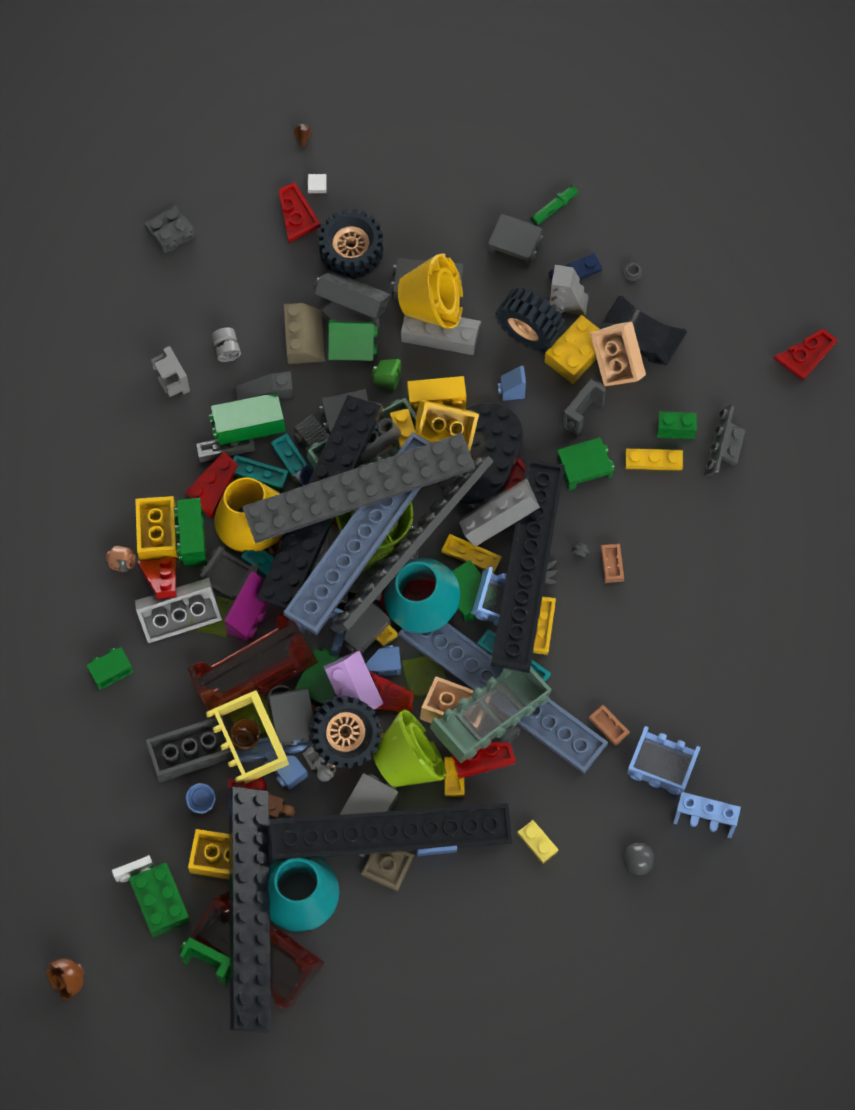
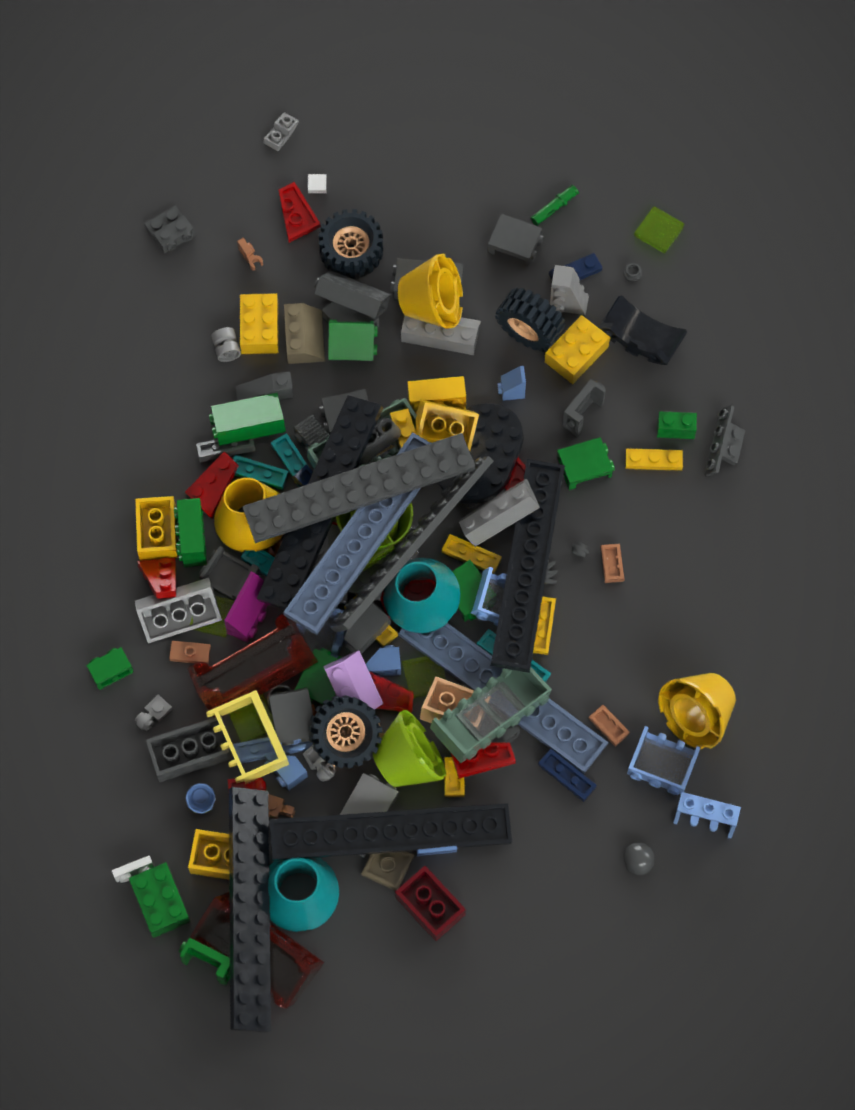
(66, 977): dark orange cylinder -> none
(120, 559): nougat head -> none
(156, 709): none -> light grey plate
(172, 375): light grey panel -> none
(189, 652): none -> nougat plate
(244, 734): reddish brown hair -> none
(247, 250): none -> nougat plate
(259, 324): none -> yellow brick
(281, 132): none -> light grey slope
(302, 134): reddish brown plate -> none
(387, 374): bright green slope -> none
(430, 903): none -> dark red brick
(537, 841): light yellow plate -> none
(567, 775): none -> dark blue plate
(618, 354): light nougat slope -> none
(659, 229): none -> clear neon green tile
(697, 708): none -> yellow cone
(807, 354): red wing -> none

